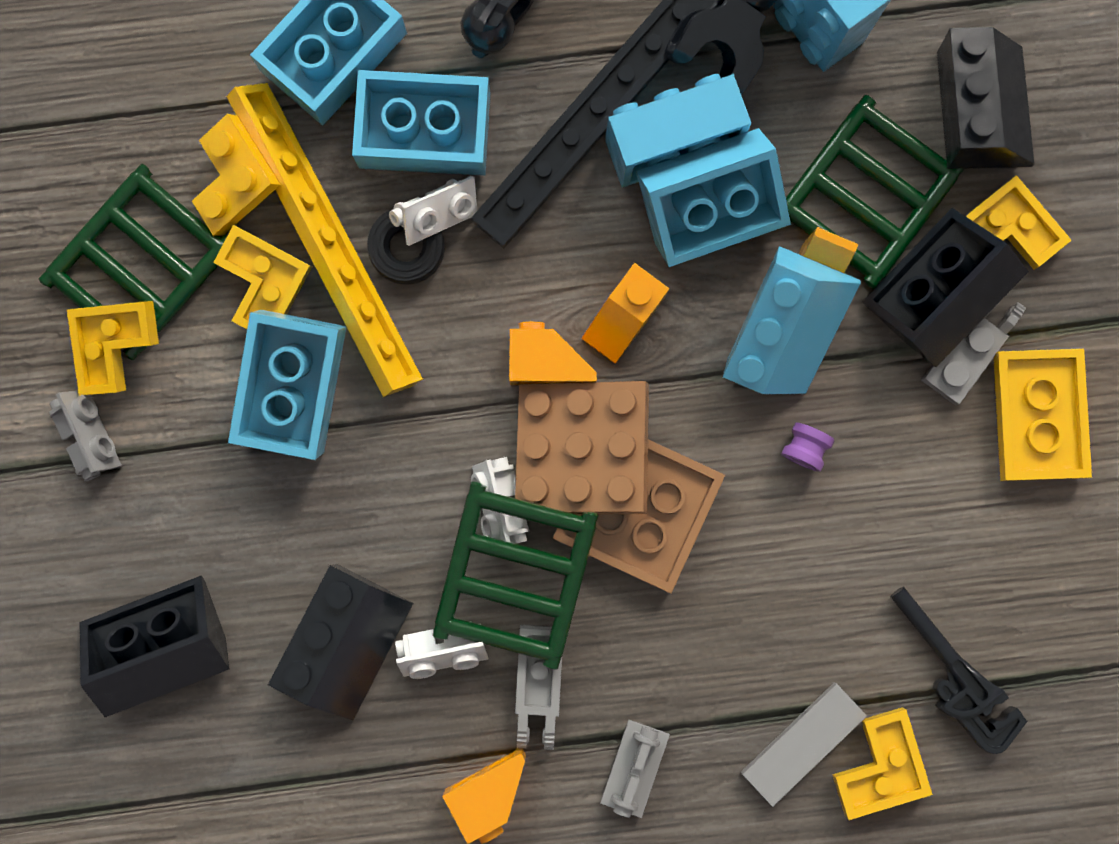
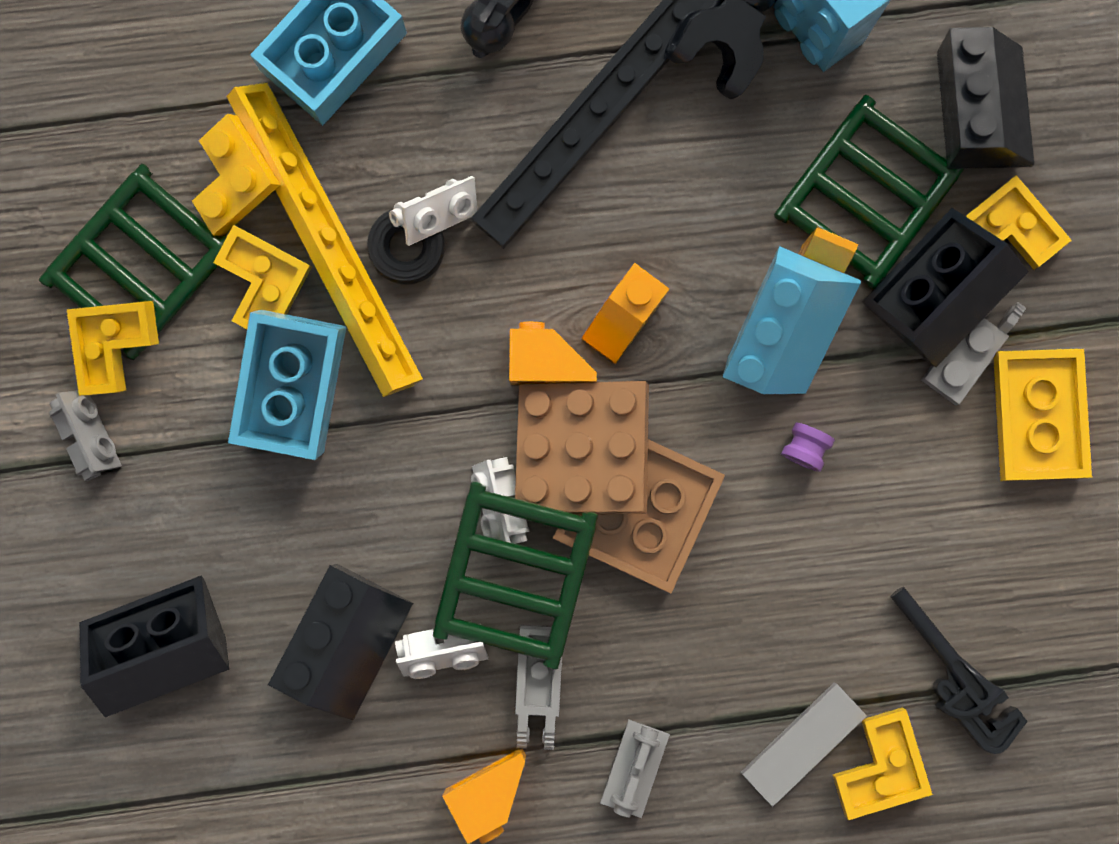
(421, 122): medium azure brick -> none
(674, 125): medium azure brick -> none
(714, 197): medium azure brick -> none

